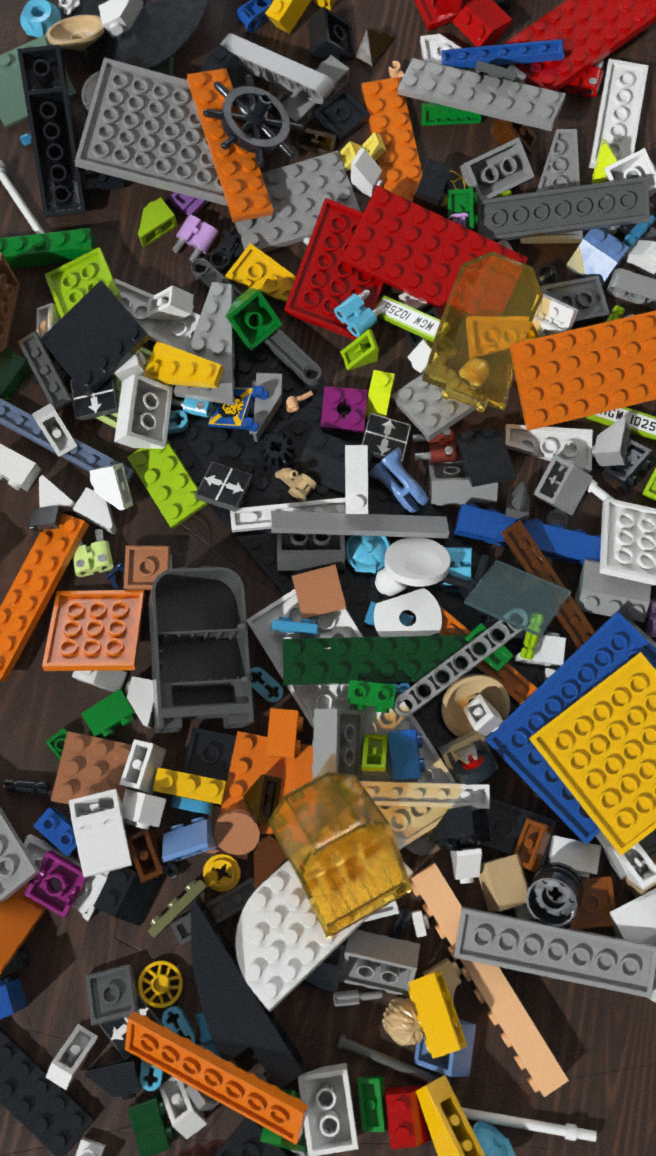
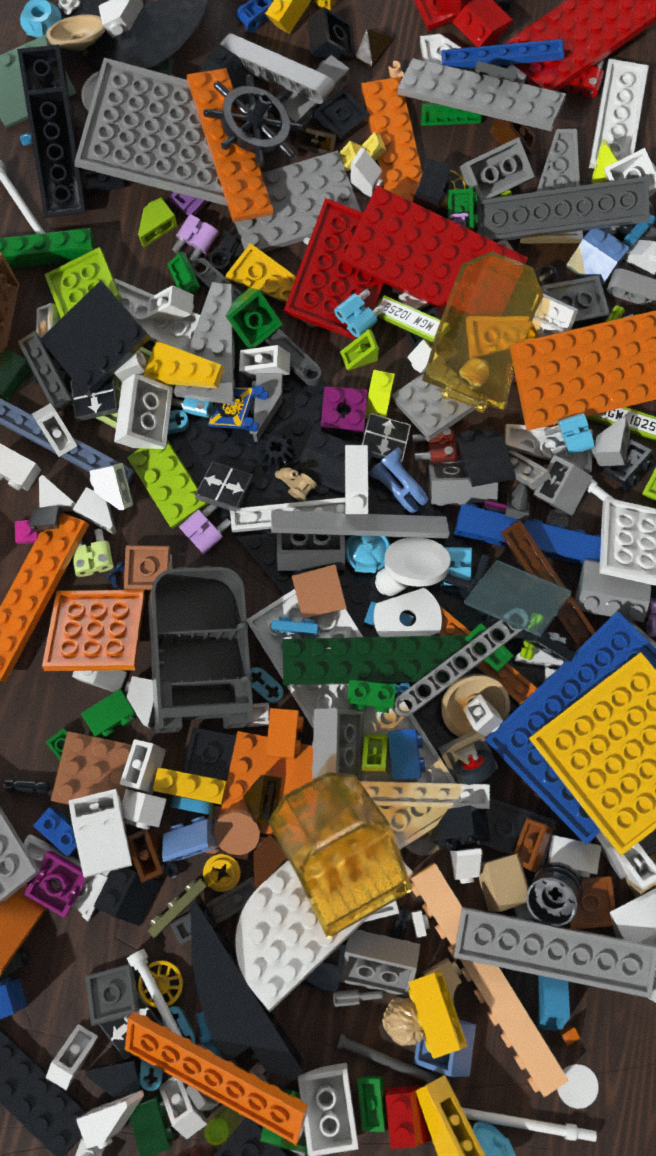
(23, 533): none -> dark pink plate
(107, 1120): none -> white slope
(139, 962): none -> white piece
(183, 273): none -> green plate
(202, 531): none -> lavender piece
(216, 1131): none -> clear neon green plate
(261, 715): none -> white tile
(264, 360): none -> white brick
(292, 401): light nougat hand -> none
(494, 505): none -> magenta tile
(528, 471): none -> light grey plate
(552, 1004): none -> dark azure slope
(553, 648): none -> black plate
(569, 1035): none -> orange piece
(574, 433): none -> medium azure piece
(581, 1088): none -> white sticker

